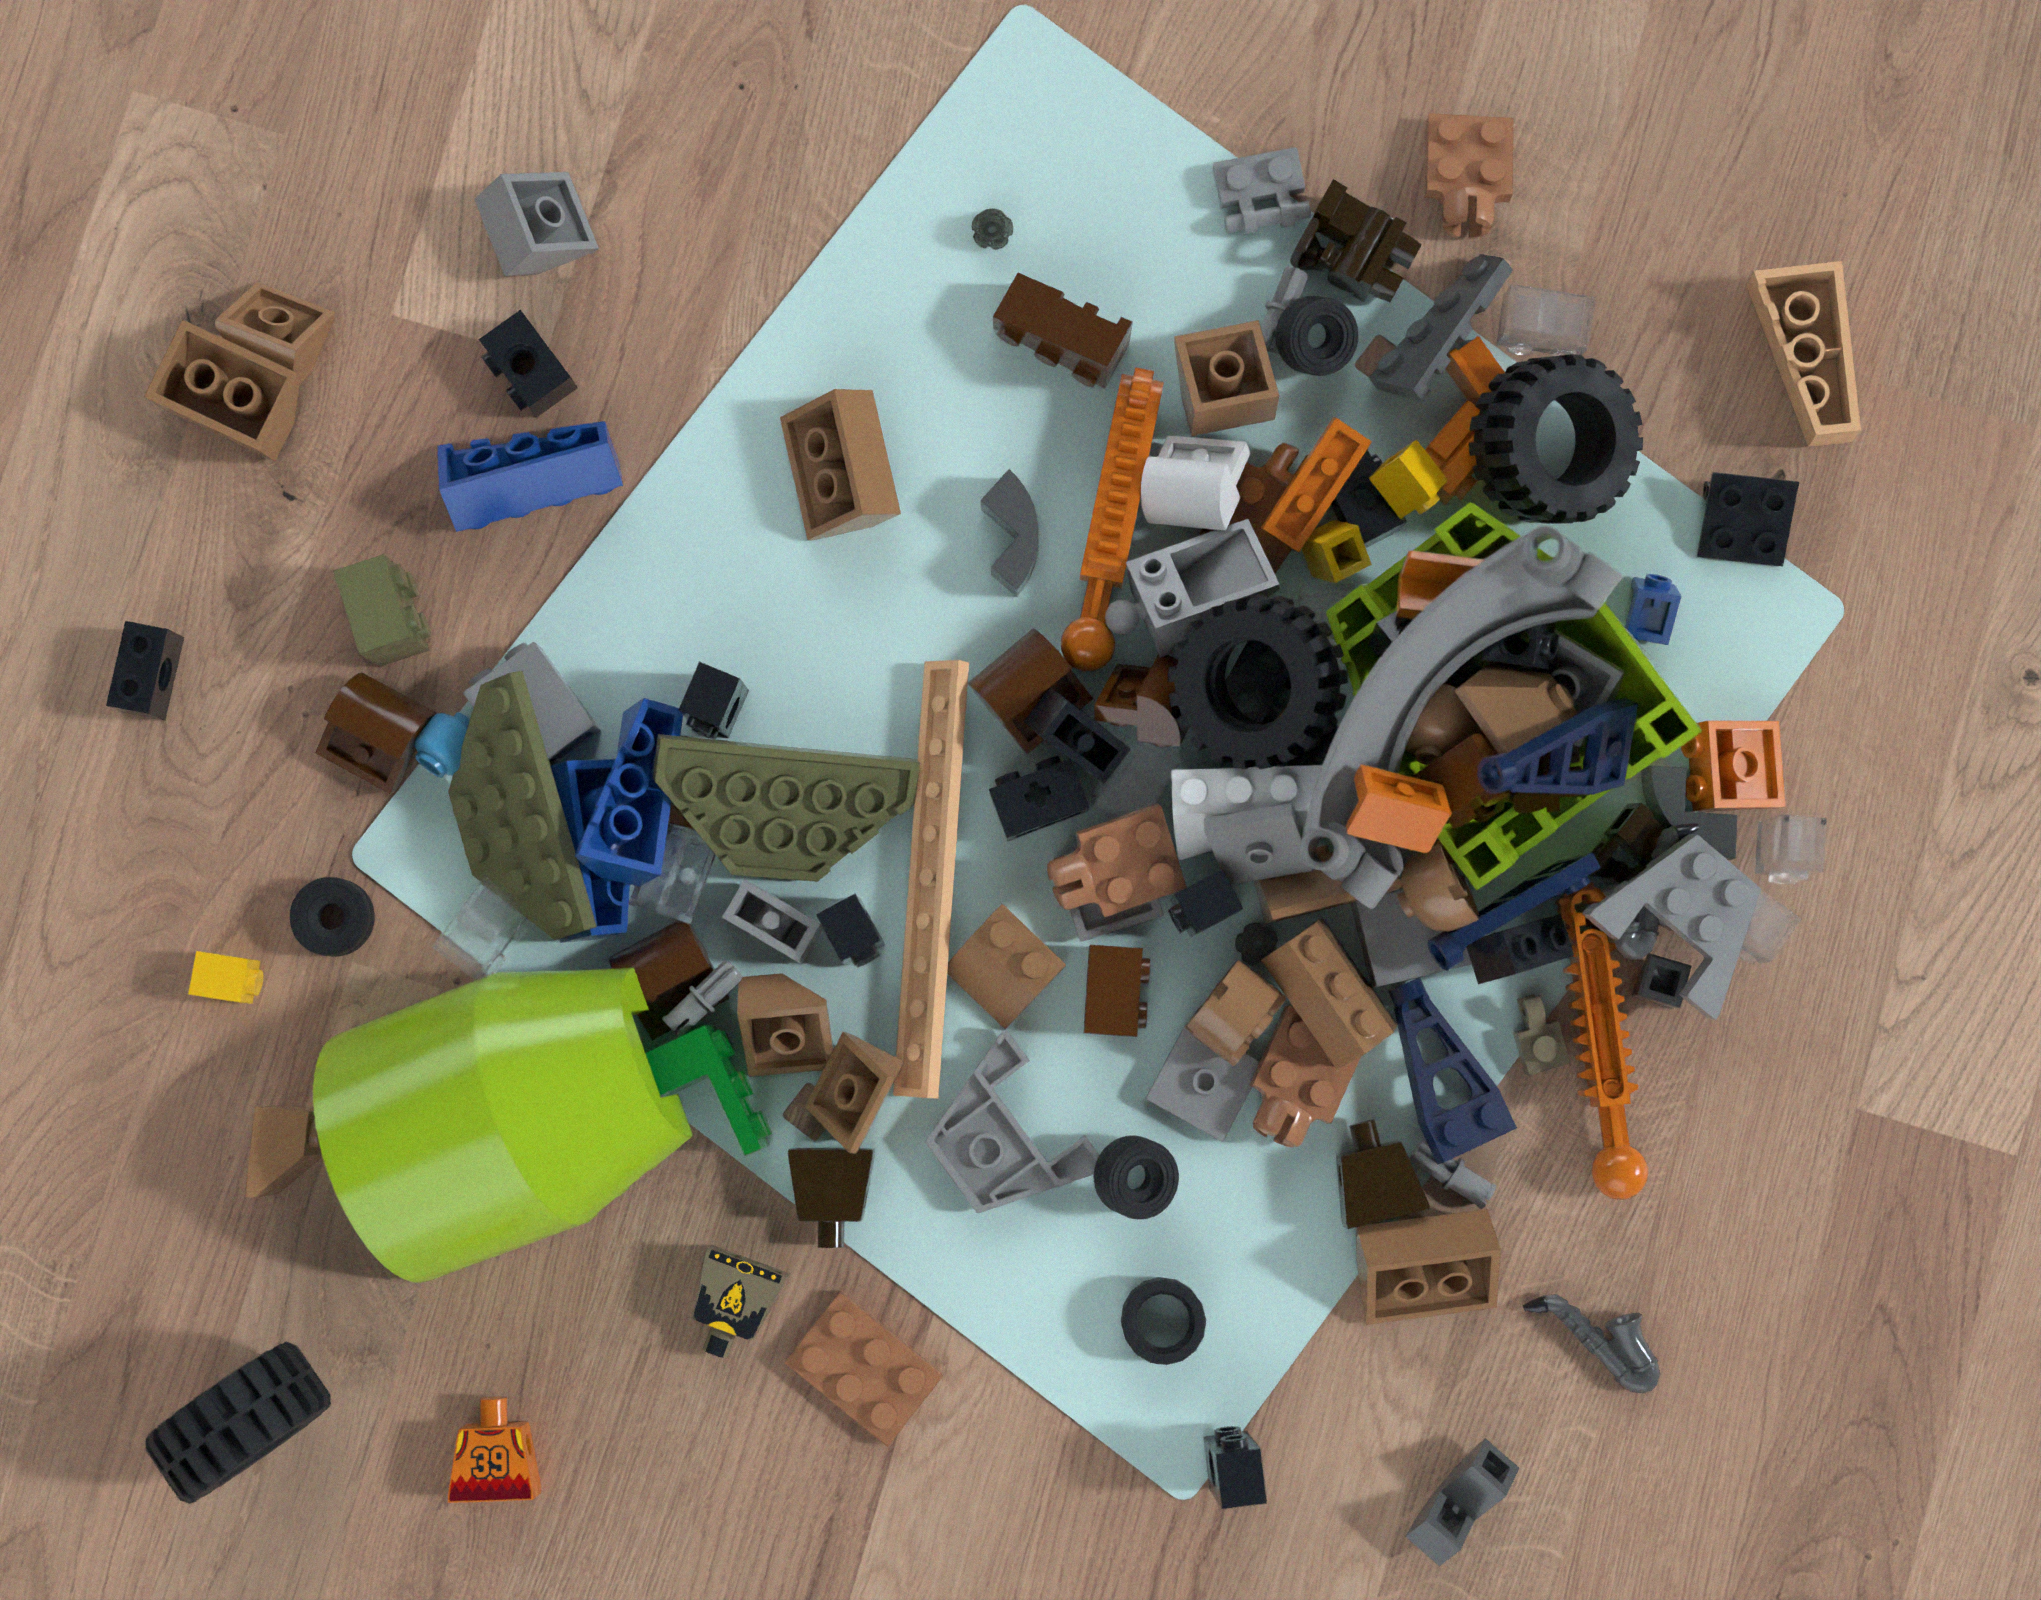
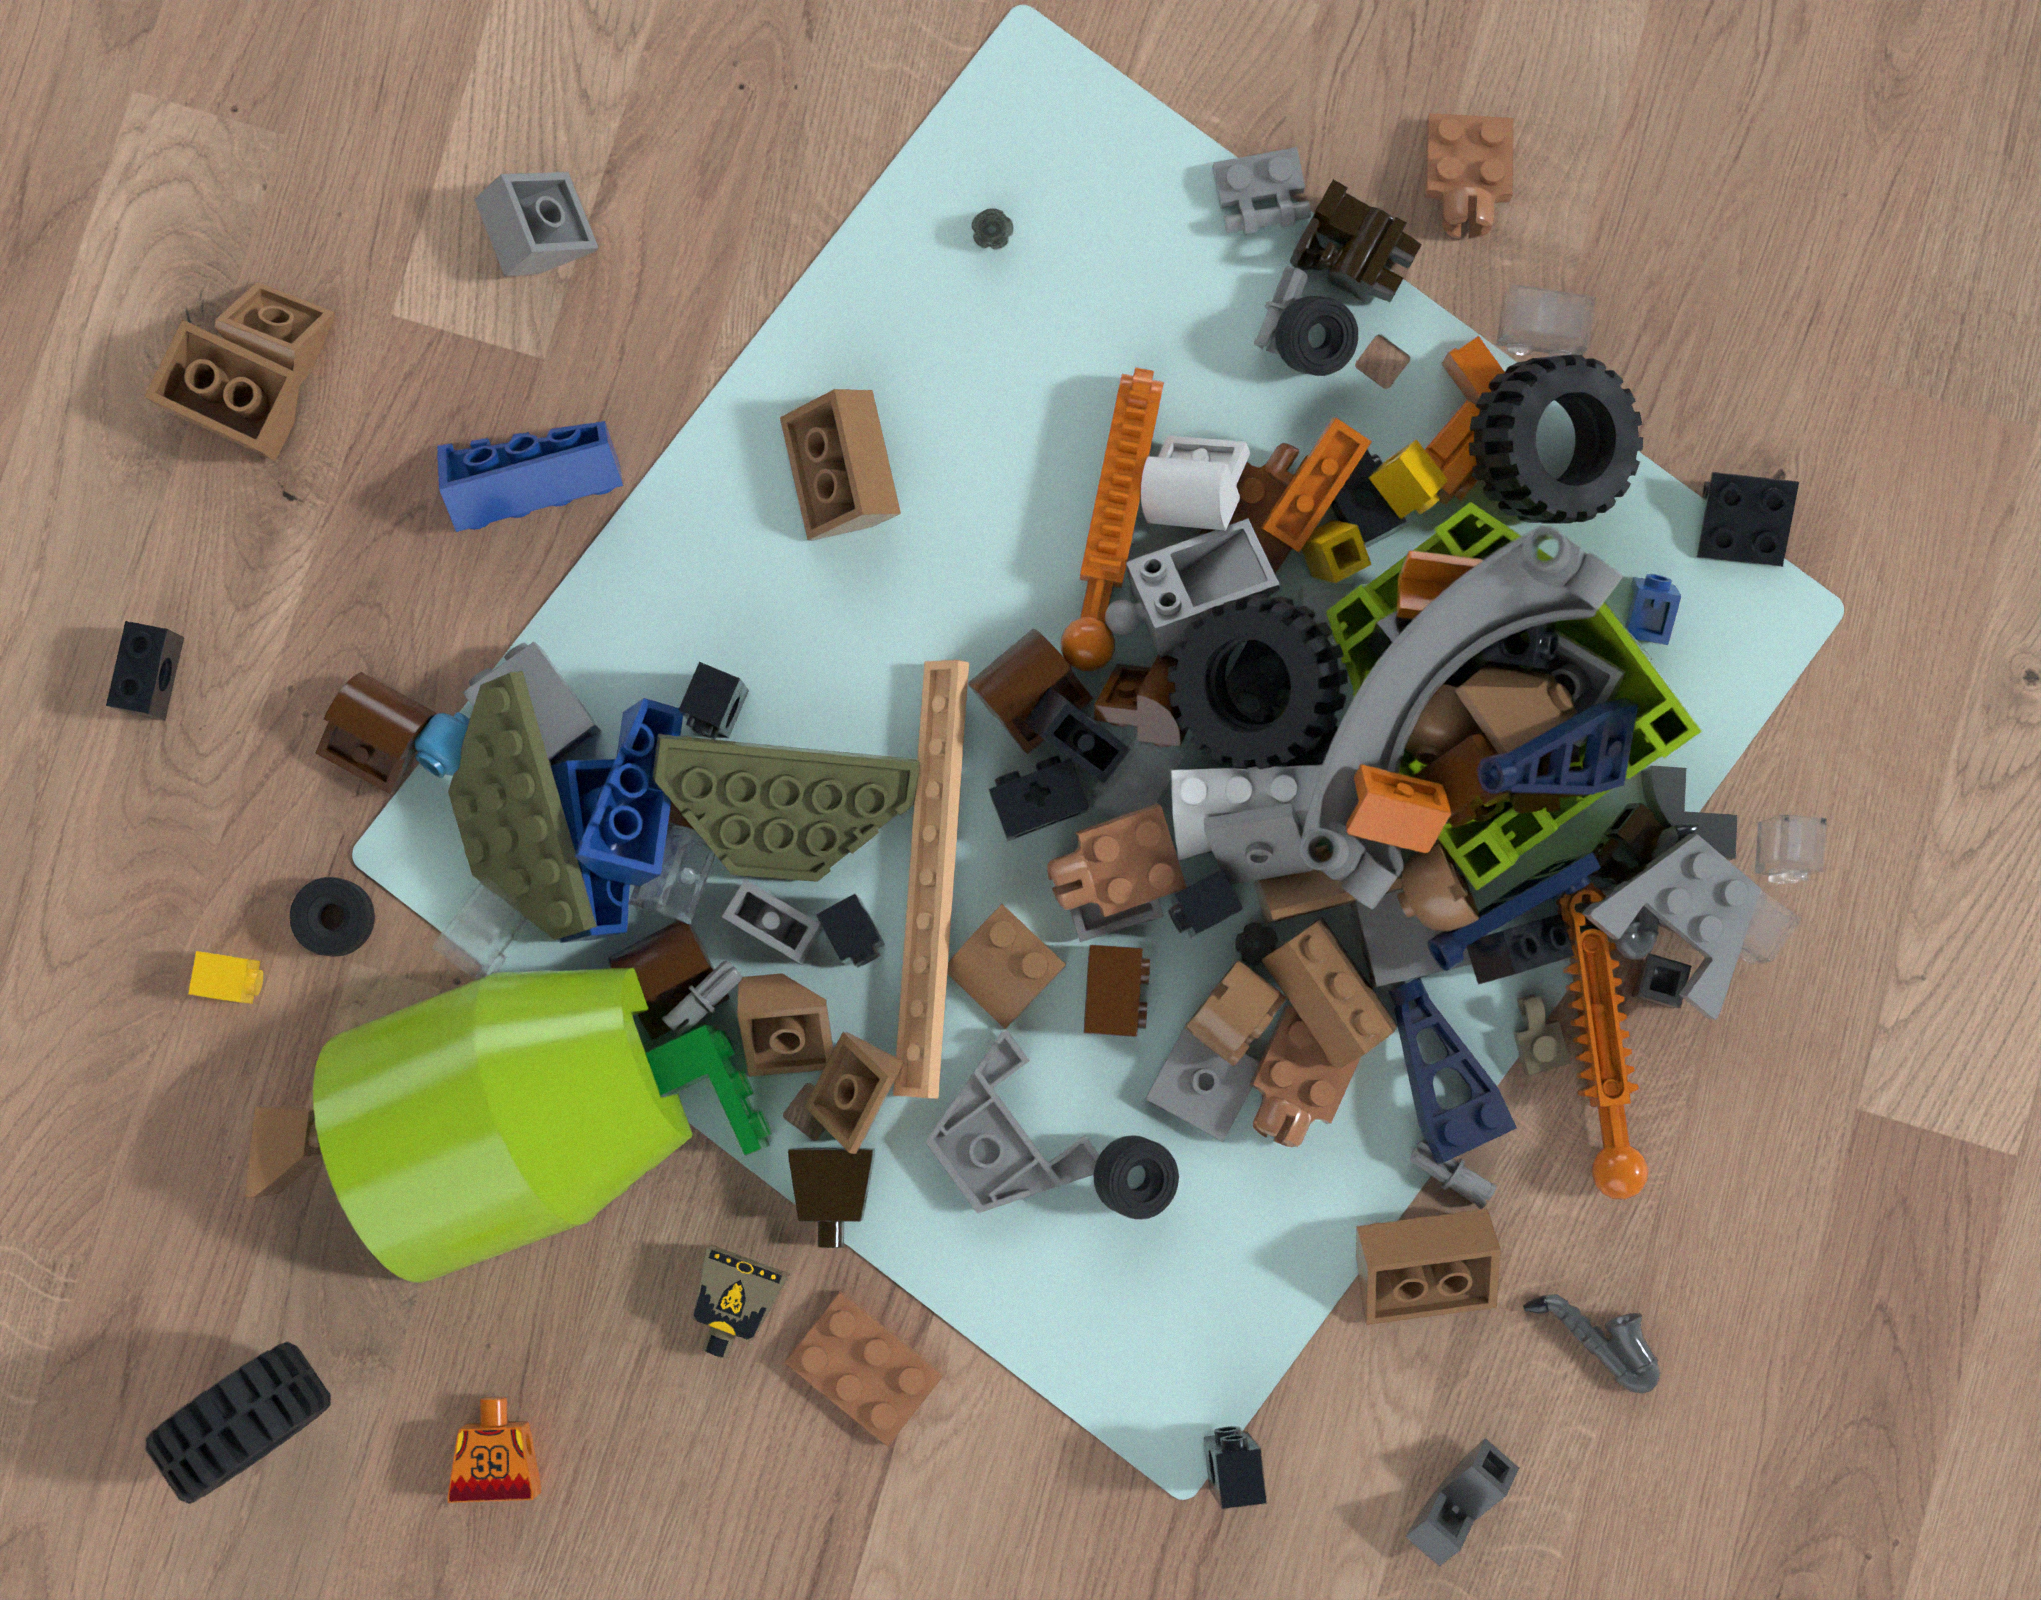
(383, 610): olive brick -> none
(518, 340): black brick -> none
(1014, 511): dark grey brick -> none
(1061, 331): reddish brown wedge -> none
(1184, 1347): black tyre -> none
(1225, 378): medium nougat slope -> none
(1376, 1179): dark brown torso -> none
(1447, 322): dark grey wing -> none
(1735, 766): orange plate -> none
(1811, 343): light nougat wedge -> none

